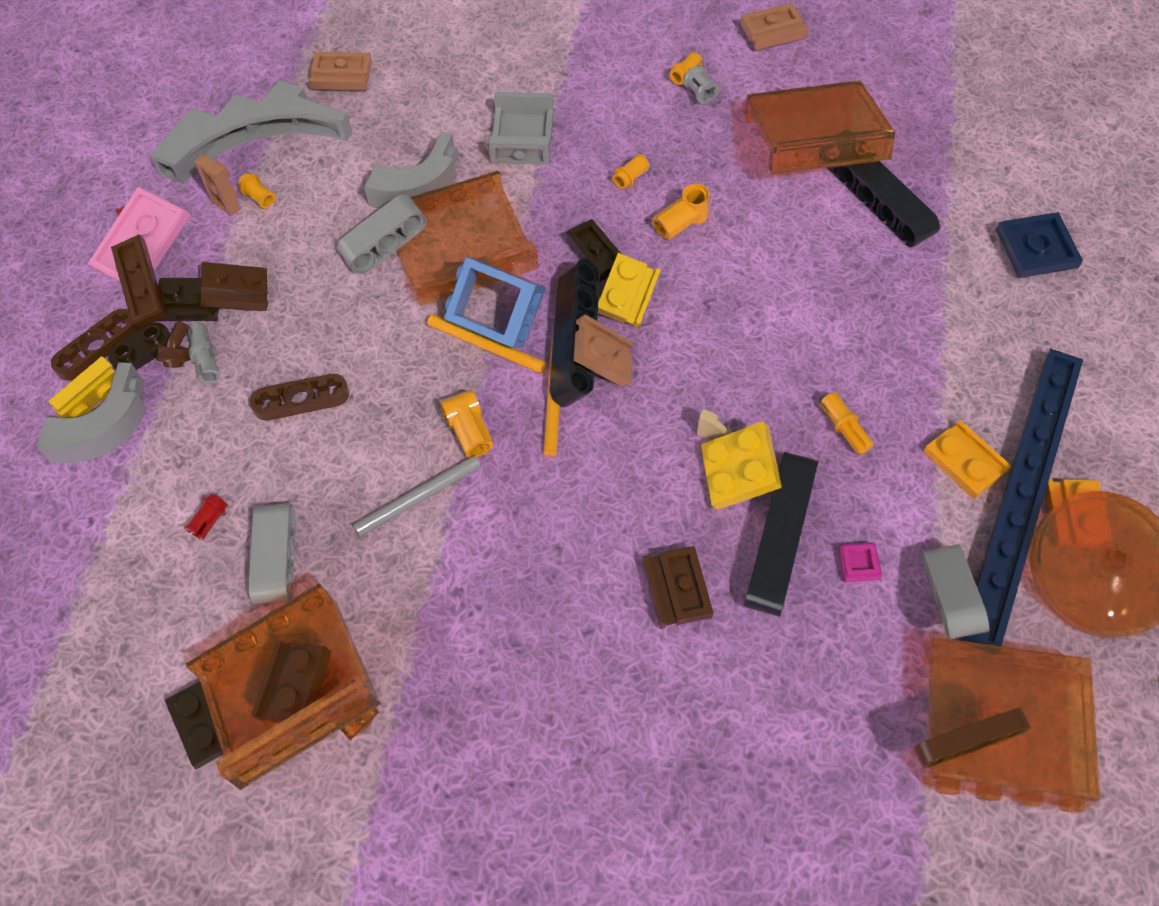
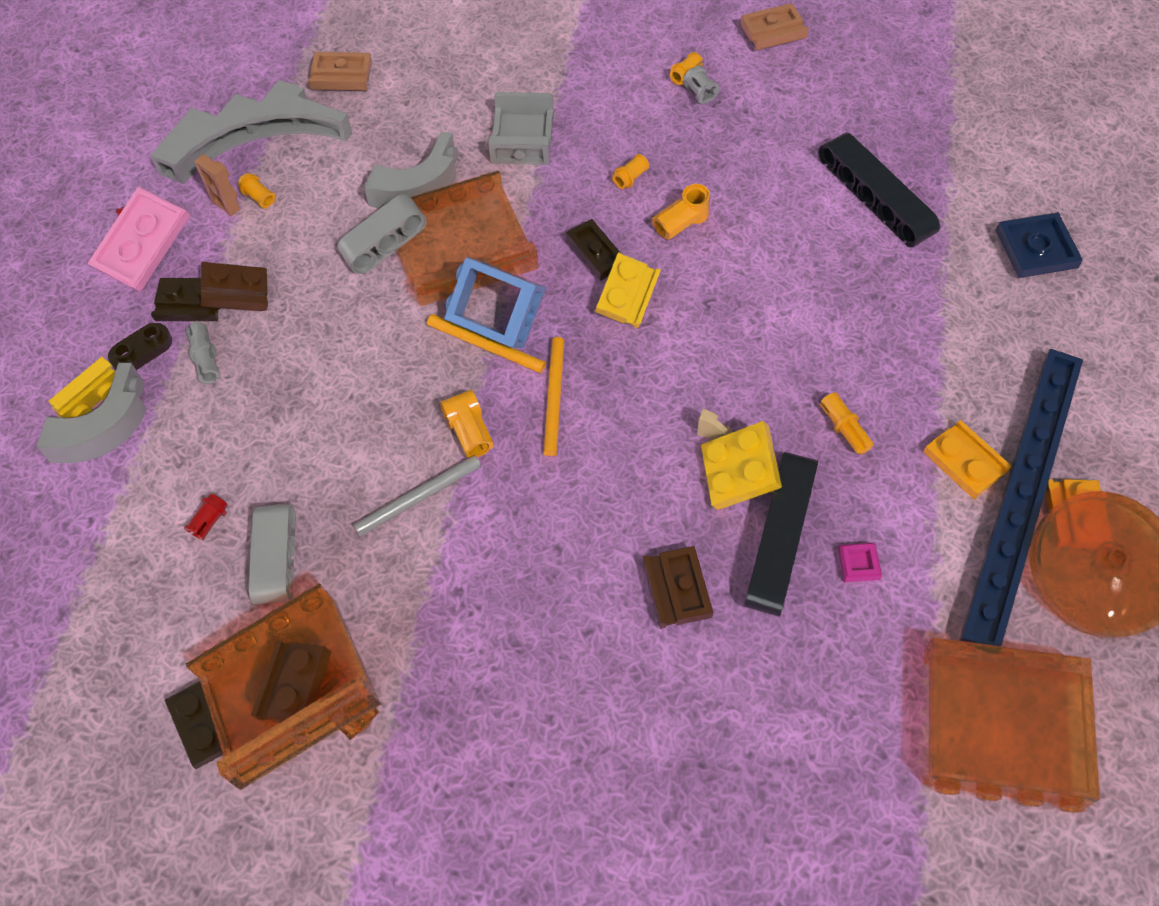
(81, 343): reddish brown beam -> none
(138, 281): reddish brown tile -> none
(172, 353): reddish brown plate -> none
(289, 389): reddish brown beam -> none
(575, 297): black beam -> none
(603, 351): nougat plate -> none
(820, 126): clear orange panel -> none
(955, 592): light grey beam -> none
(971, 737): reddish brown beam -> none

